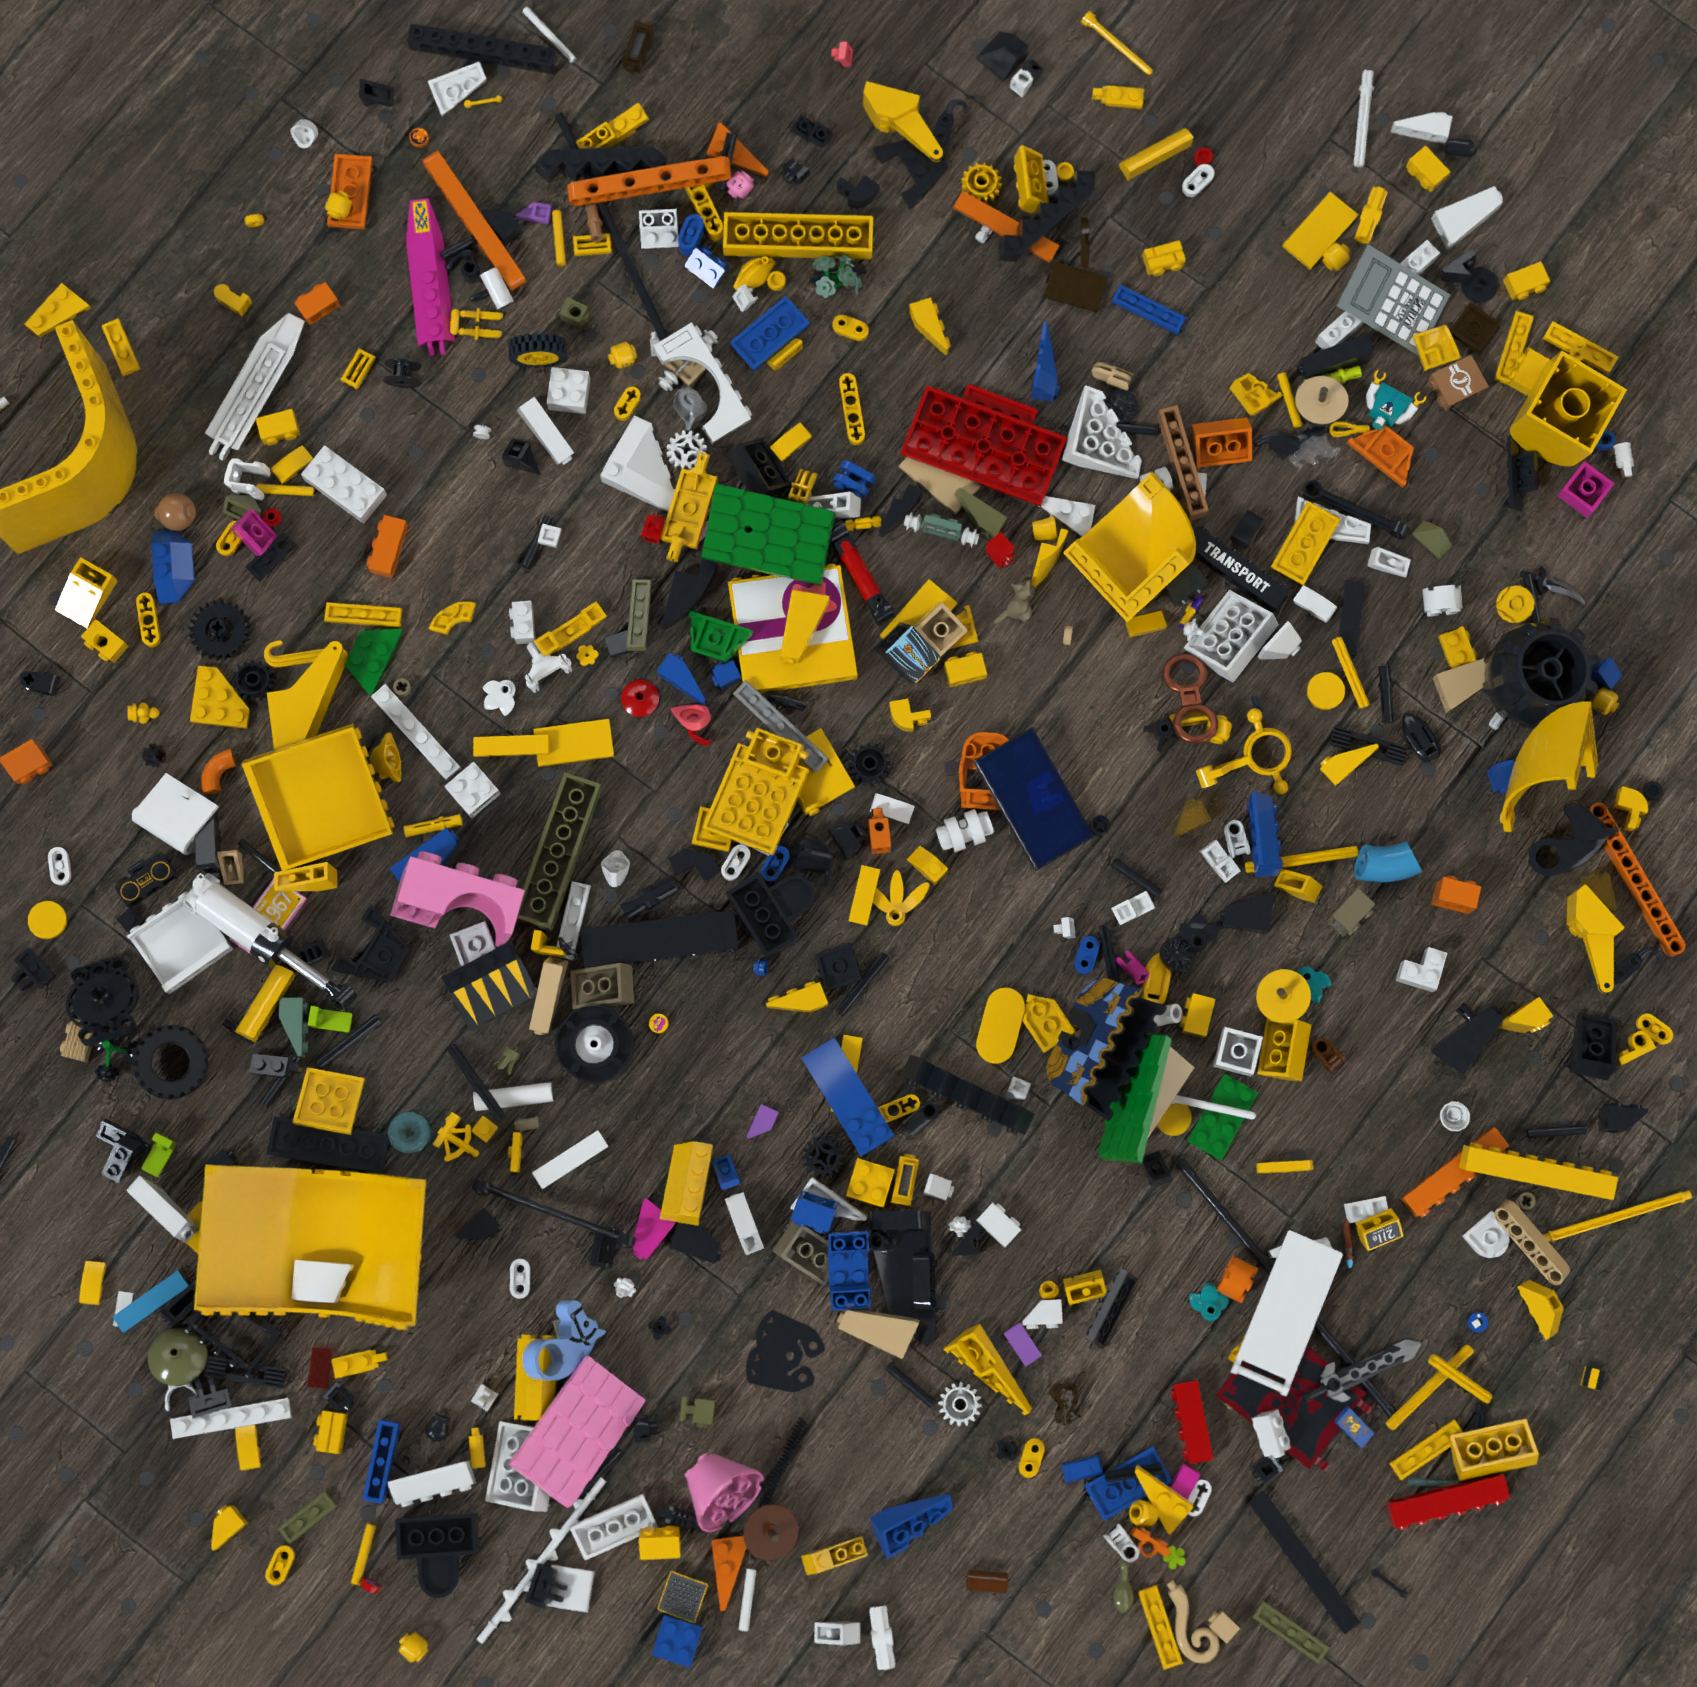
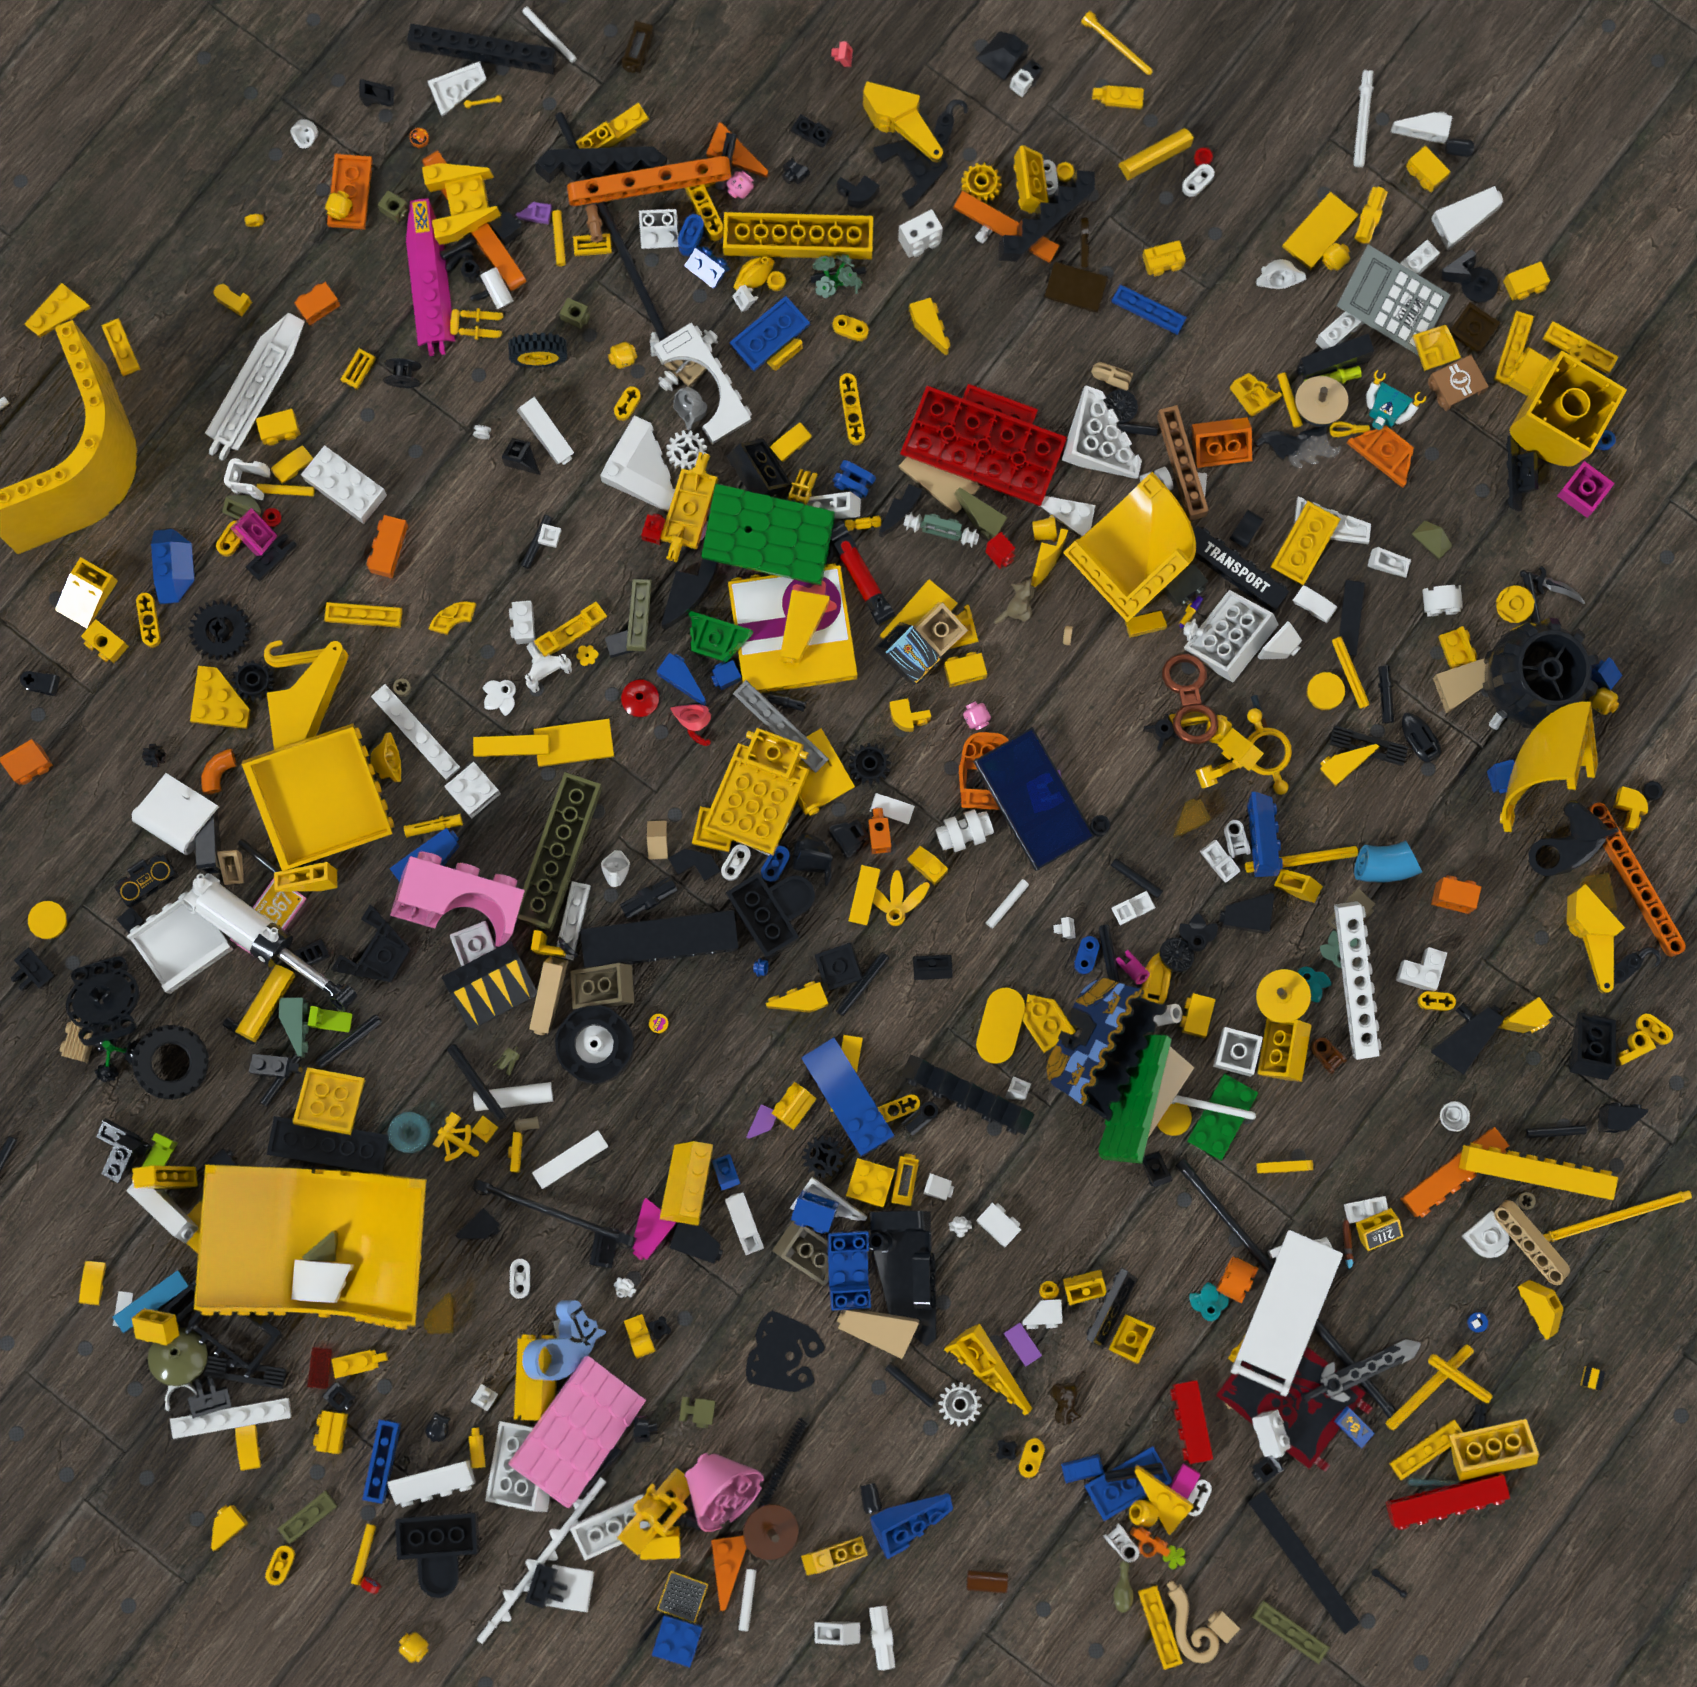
(58, 867): white plate -> none
(141, 713): yellow piece -> none
(155, 1326): none -> yellow brick
(164, 1177): none -> yellow brick
(175, 511): medium nougat brick -> none
(324, 1250): none -> olive slope
(371, 656): green wing -> none
(391, 200): none -> olive brick
(441, 1317): none -> clear yellow slope
(465, 197): none -> yellow wedge
(568, 390): white brick -> none
(639, 1336): none -> yellow plate
(652, 1507): none -> yellow piece
(657, 840): none -> tan slope
(793, 1105): none -> yellow brick
(870, 1498): none -> black piece
(920, 234): none -> white piece
(932, 967): none -> black slope
(965, 1246): black slope -> none
(977, 715): none -> bright pink head
(1007, 903): none -> white piece
(1045, 374): blue wedge -> none
(1131, 1338): none -> yellow slope
(1240, 749): none -> yellow hinge
(1280, 275): none -> white hat
(1331, 950): none -> sand green plate
(1344, 913): none -> white brick
(1395, 528): black piece -> none
(1436, 1005): none -> yellow beam
(1624, 458): white hinge -> none

